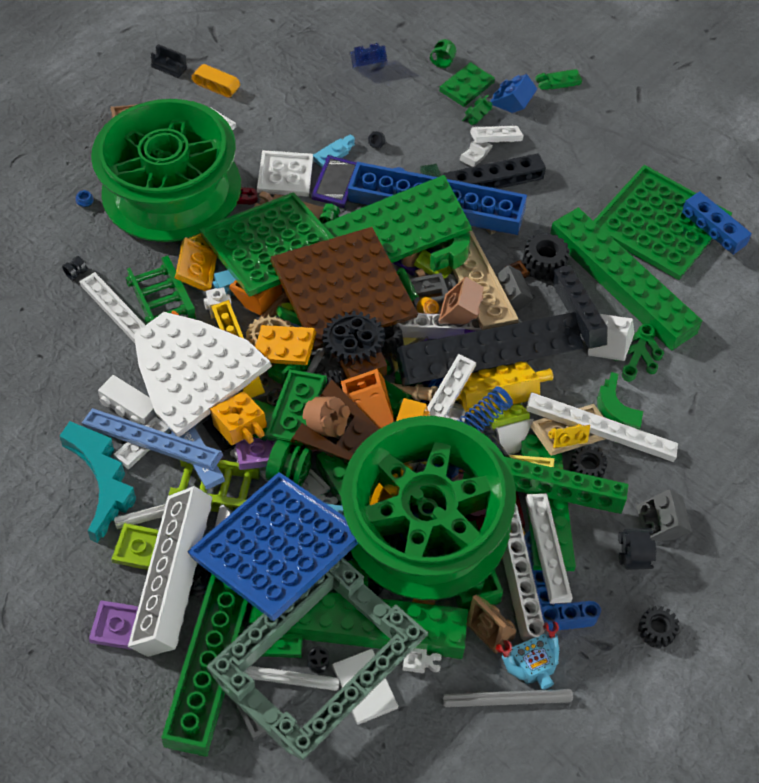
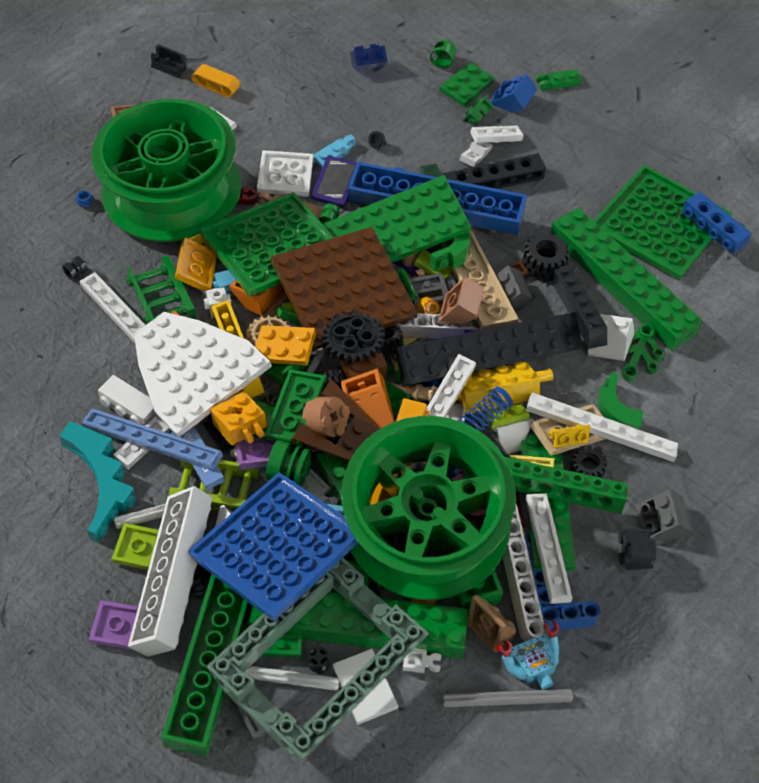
(654, 637): black tyre -> none

